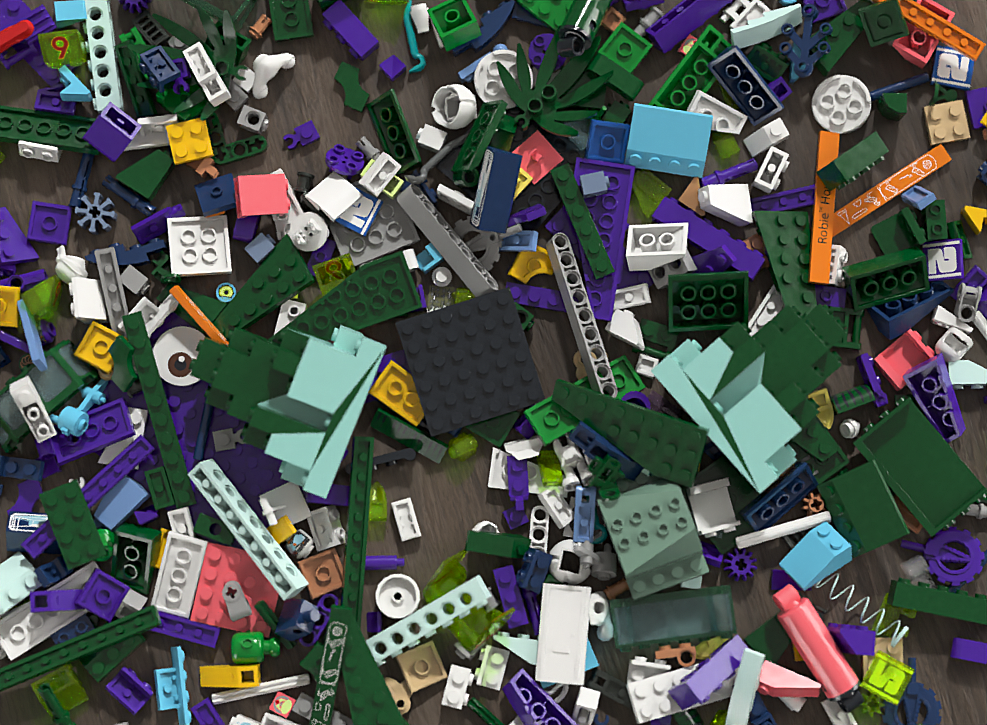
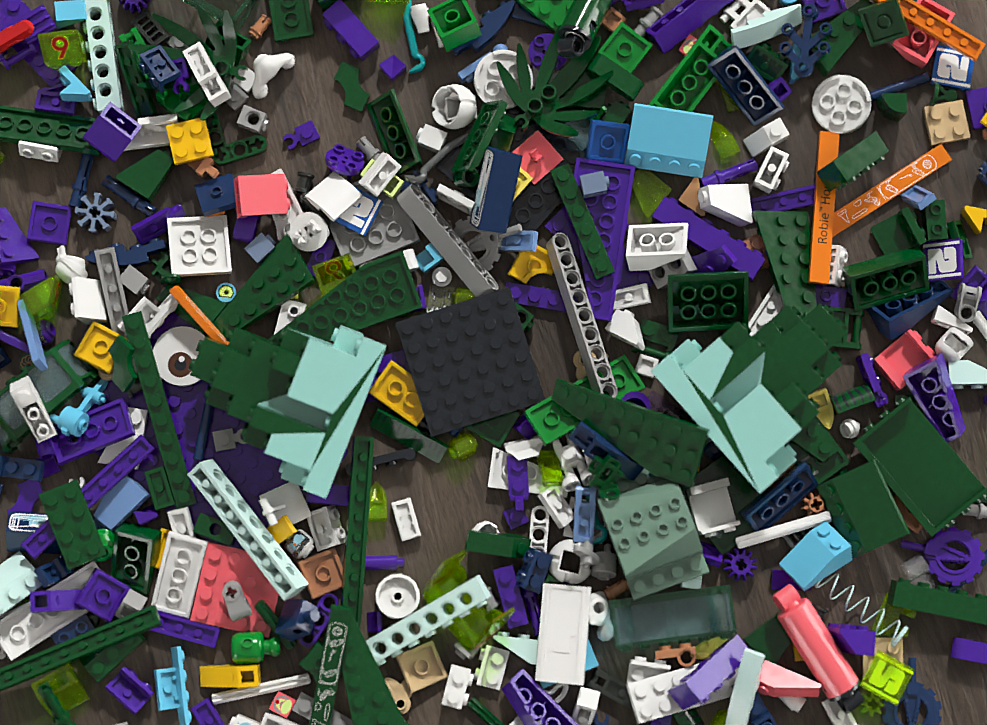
(527, 215): dark purple tile -> none
(724, 117): white wing -> none

